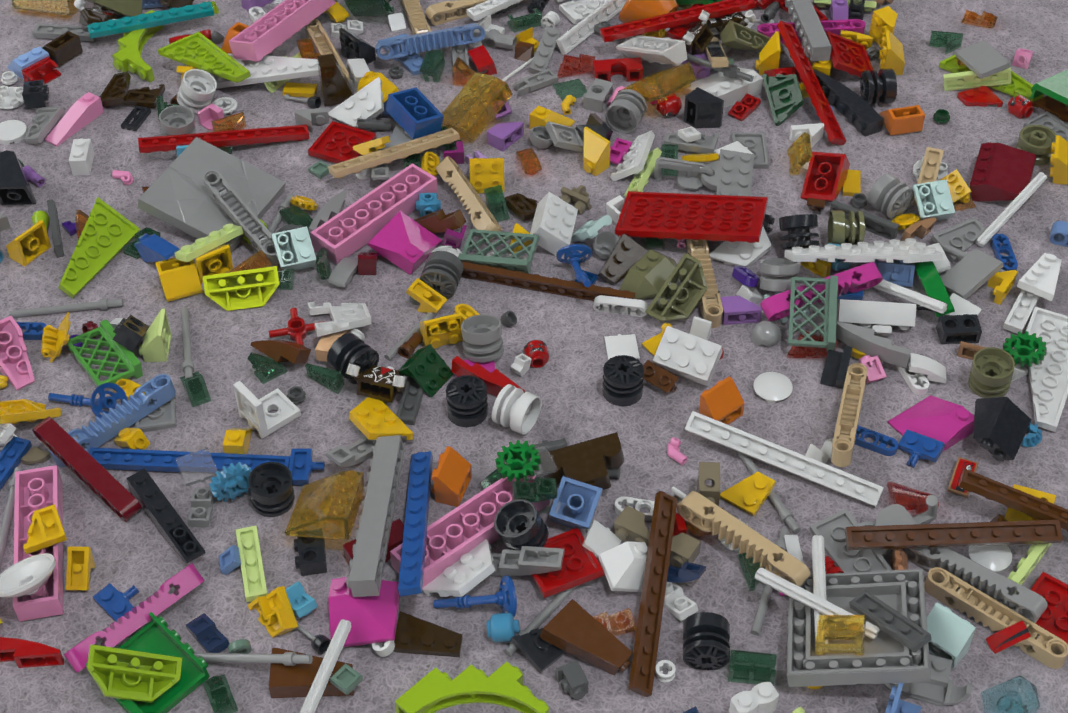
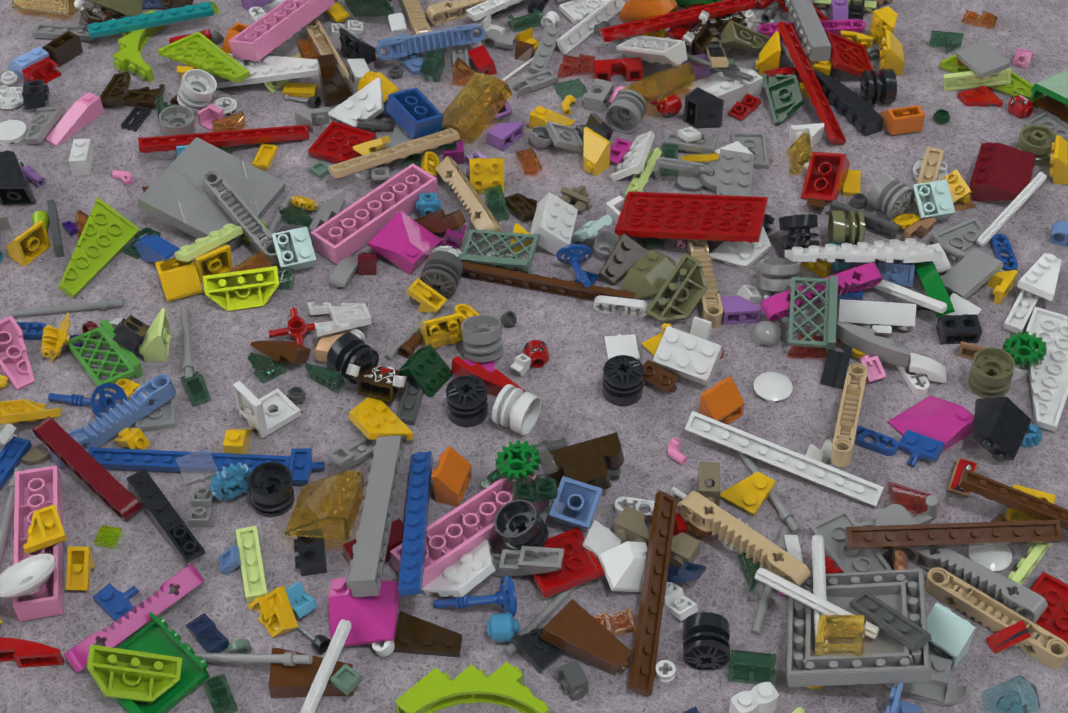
(108, 536): none -> clear neon green tile
(265, 156): none -> yellow tile
(323, 264): clear green slope -> none
(745, 276): dark purple beam -> none

